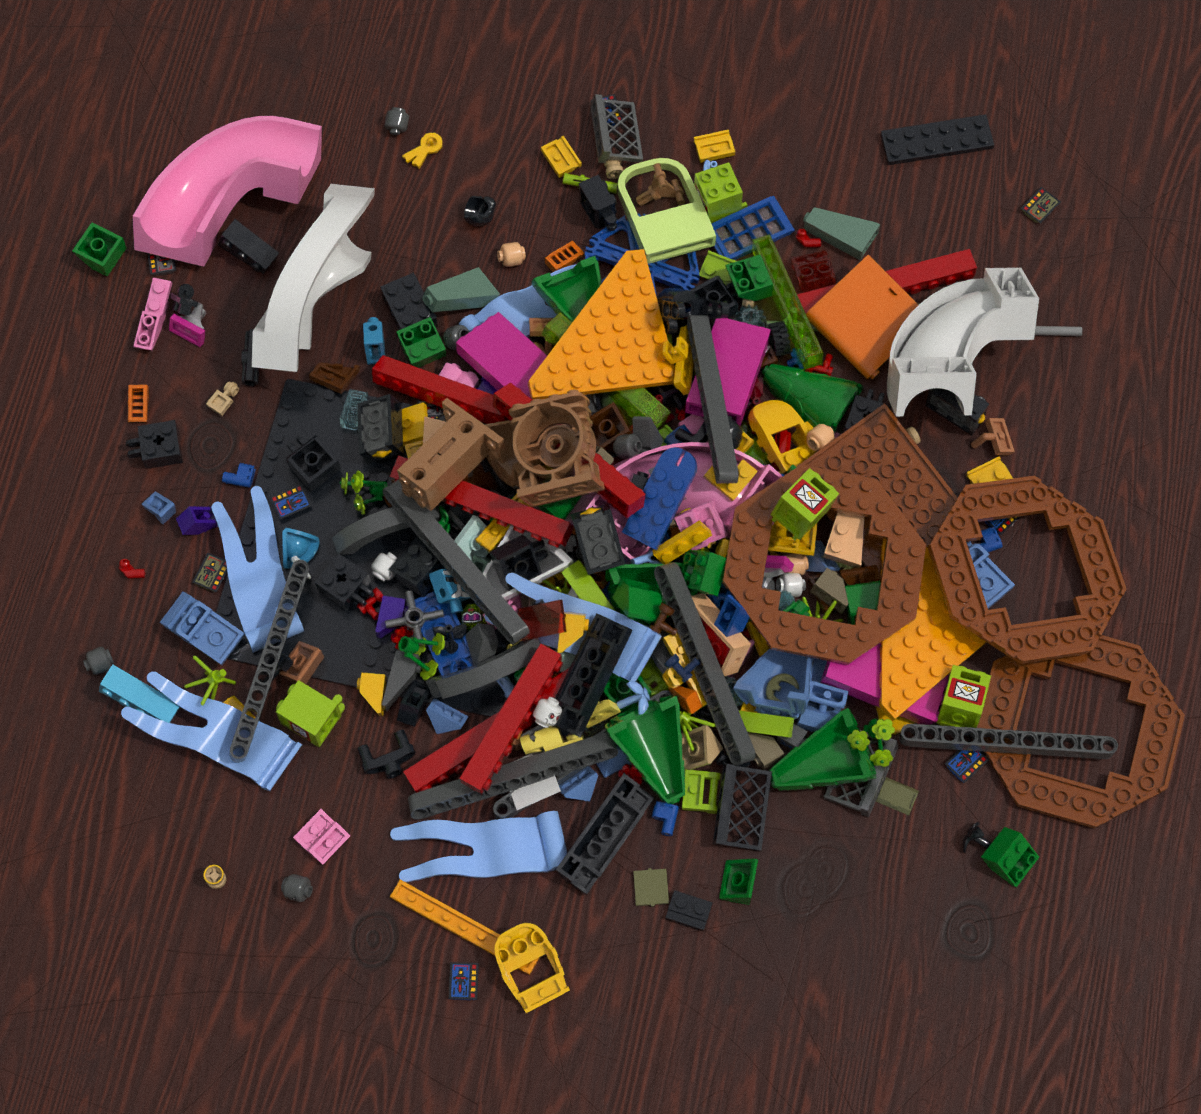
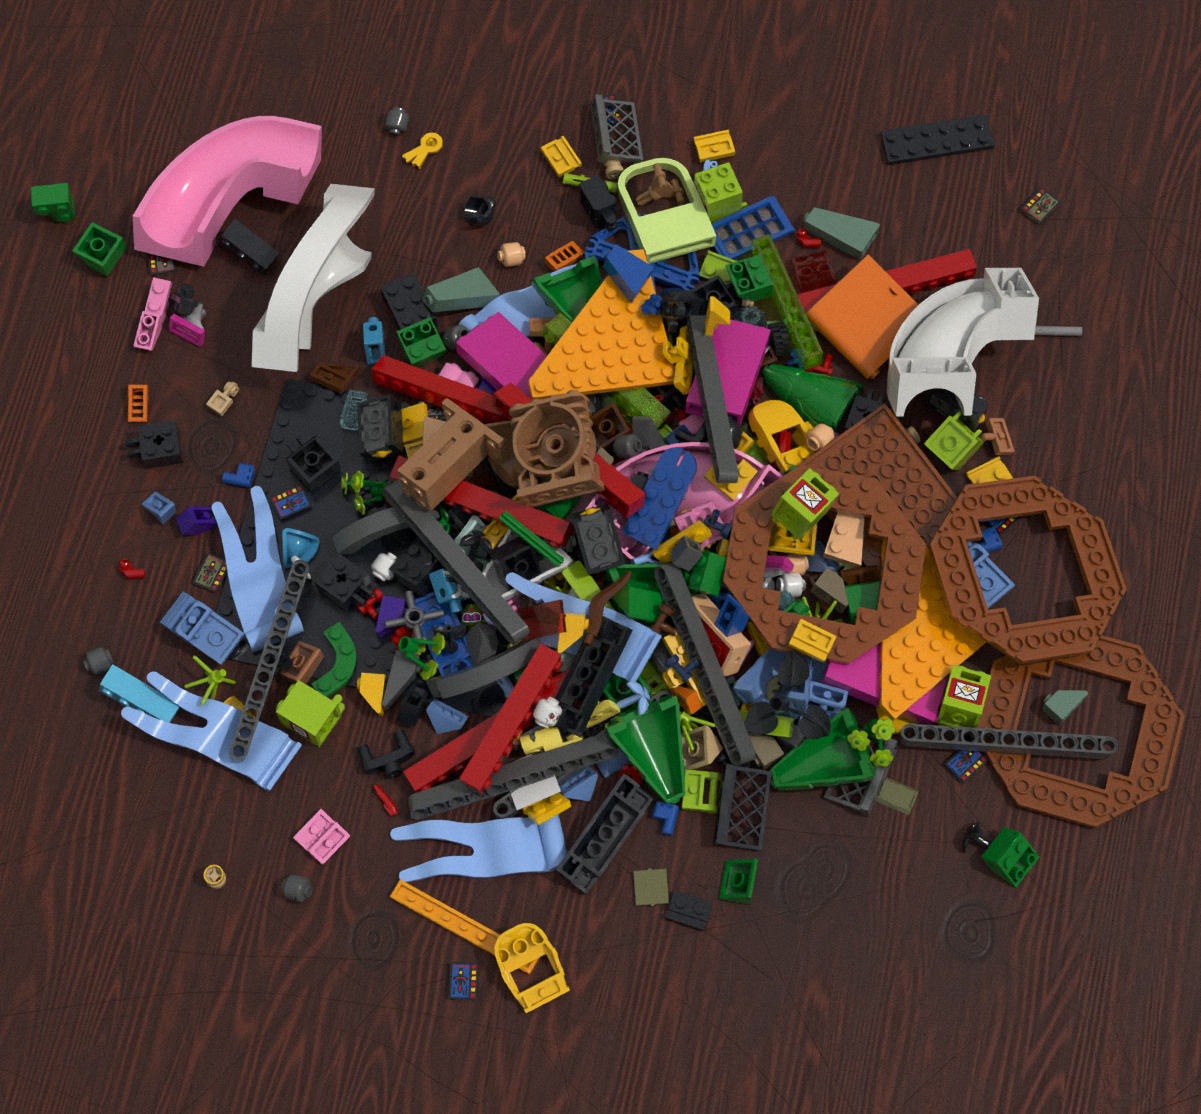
(54, 201): none -> green slope
(250, 374): black piece -> none
(344, 665): none -> green plate
(388, 803): none -> red piece
(475, 540): none -> black plant
(533, 540): none -> green axle
(547, 808): none -> yellow plate
(597, 607): none -> reddish brown piece
(627, 271): none -> blue slope
(652, 305): none -> blue plant
(686, 553): none -> dark grey brick
(712, 522): none -> dark blue piece
(715, 315): none -> yellow slope
(761, 715): none -> black plant
(812, 640): none -> yellow plate
(954, 442): none -> lime container
(1063, 704): none -> sand green slope

